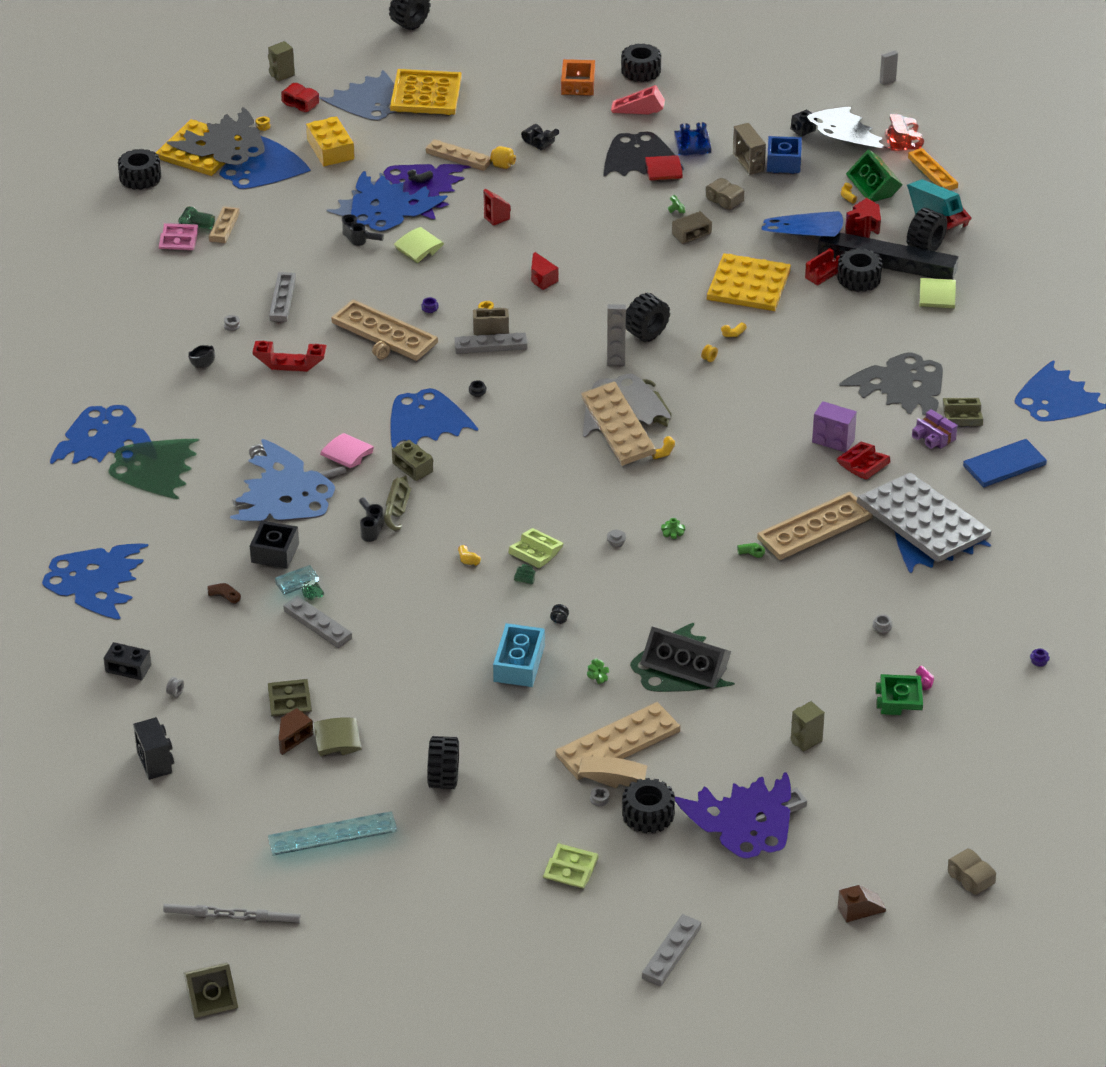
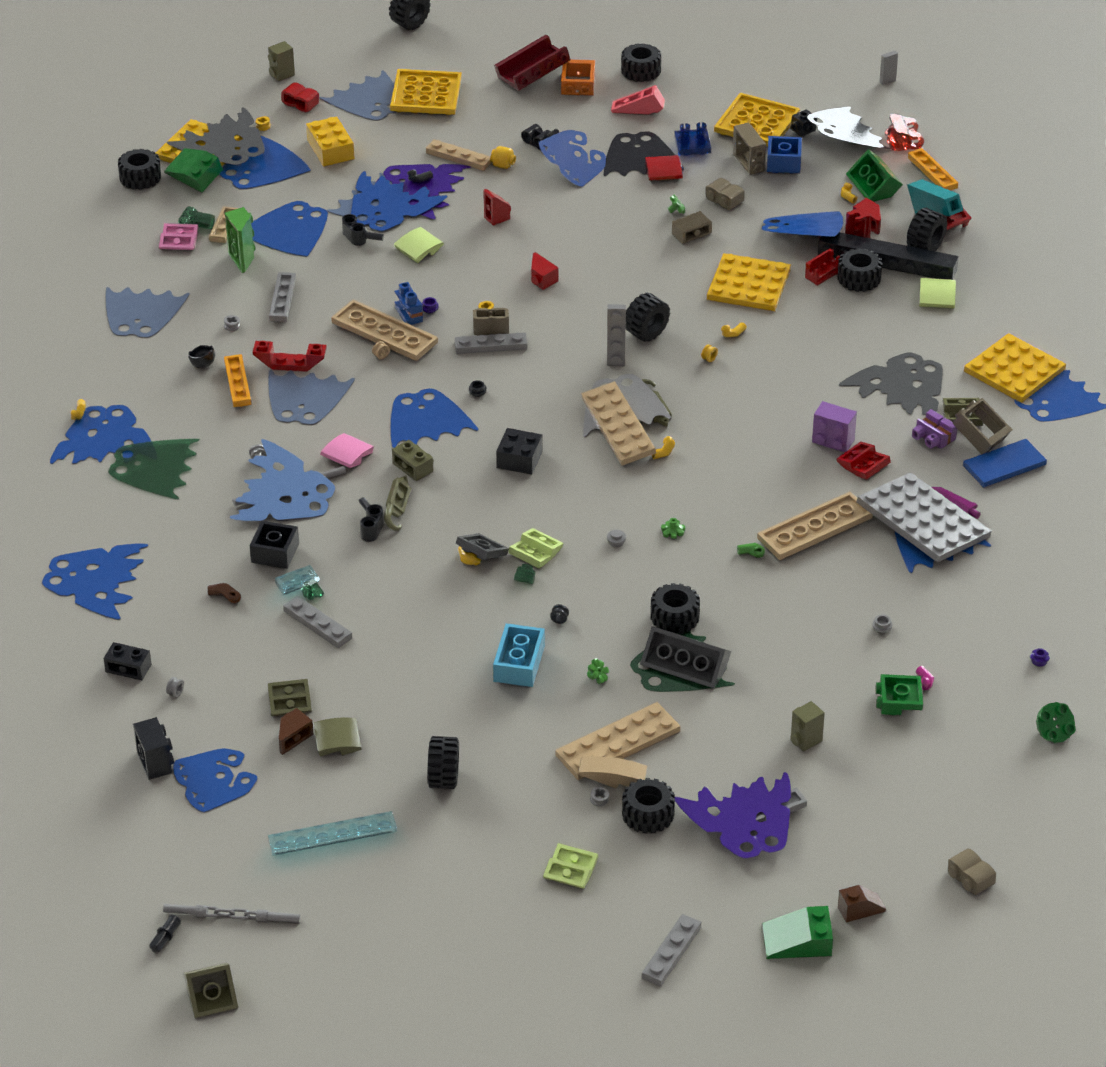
(78, 414): none -> yellow arm
(151, 309): none -> sand blue piece
(165, 933): none -> black axle
(195, 168): none -> green slope
(203, 781): none -> blue piece
(237, 380): none -> light orange plate
(240, 237): none -> bright green slope
(287, 233): none -> blue piece
(316, 395): none -> sand blue piece
(409, 305): none -> blue hips
(482, 546): none -> dark grey plate
(519, 451): none -> black brick
(531, 63): none -> dark red panel
(579, 168): none -> blue piece
(675, 608): none -> black tyre
(764, 115): none -> yellow plate
(799, 934): none -> slope
(966, 505): none -> magenta bar
(989, 418): none -> dark tan window
(1014, 367): none -> yellow plate
(1063, 719): none -> green plate

